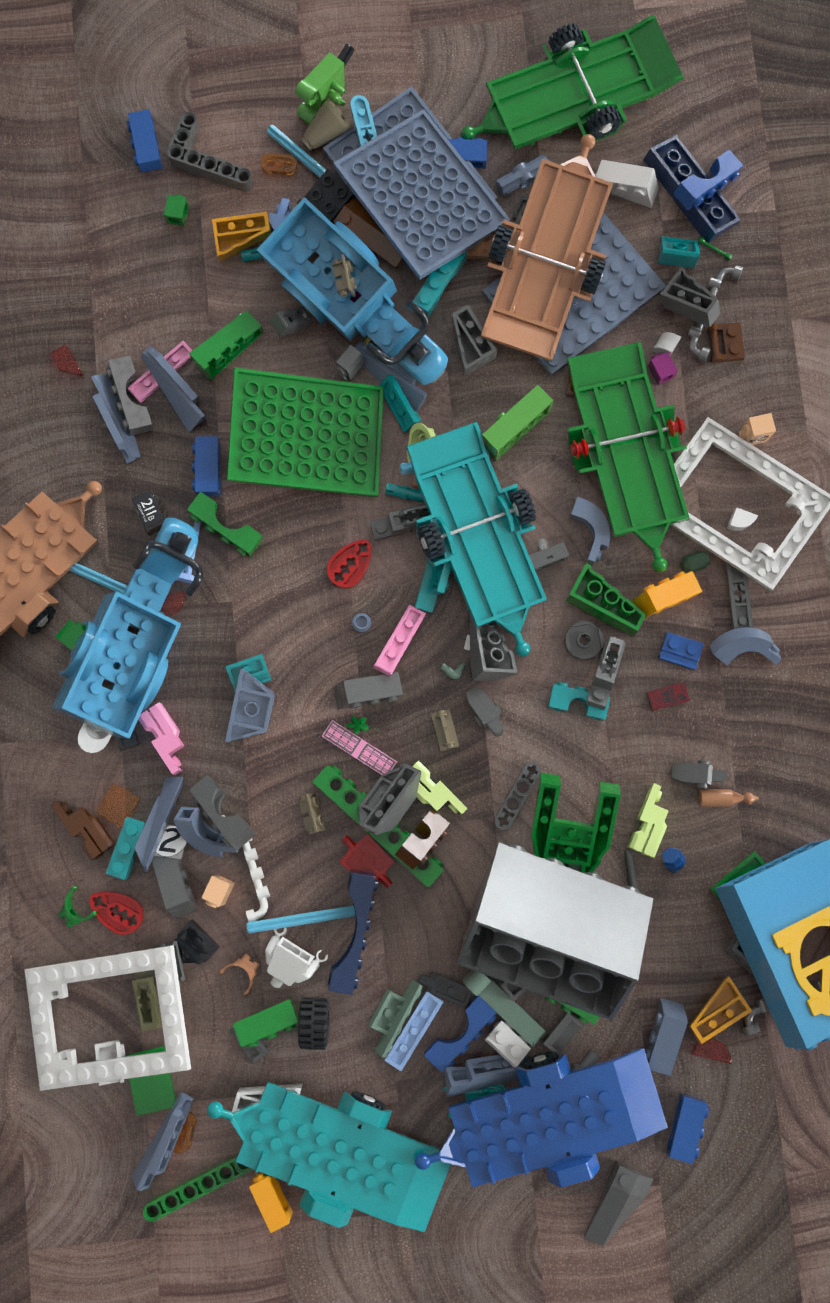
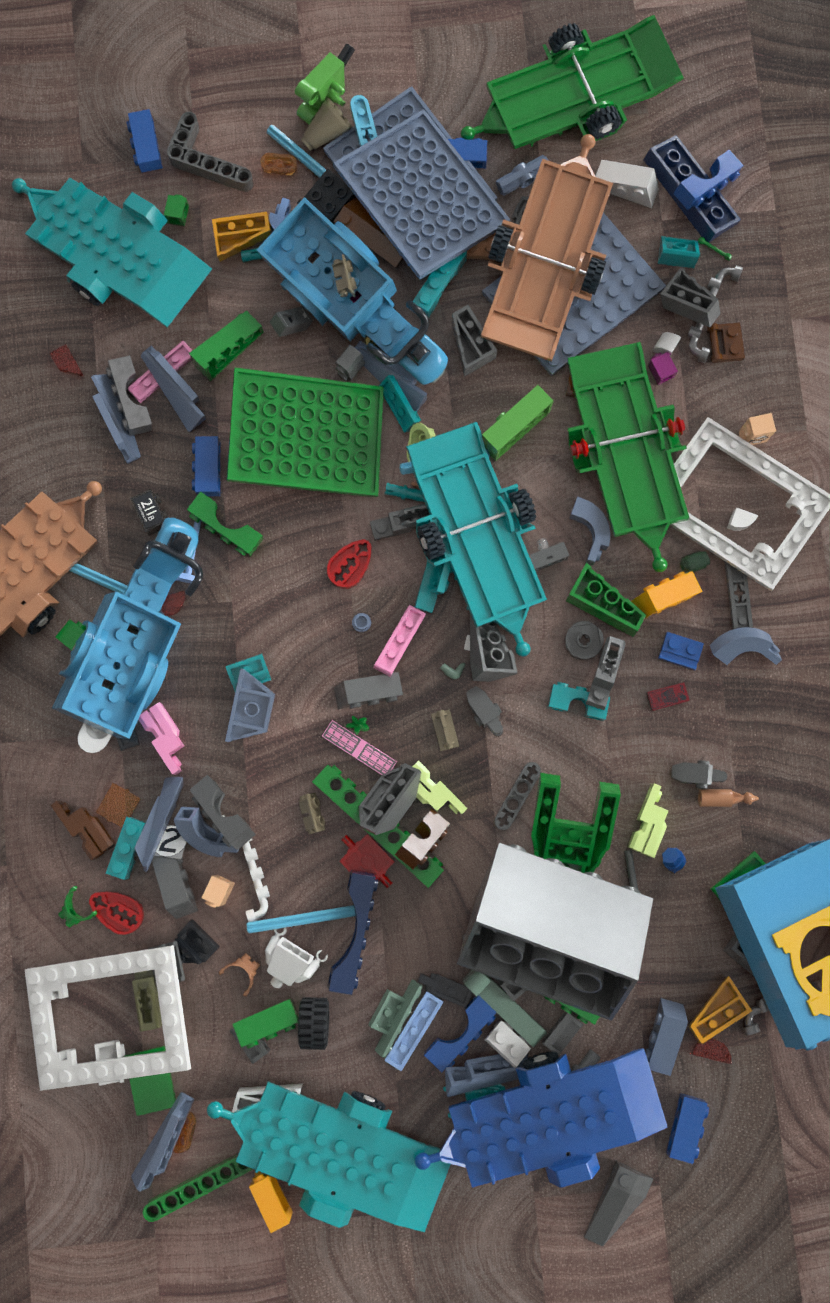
(115, 248): none -> teal piece

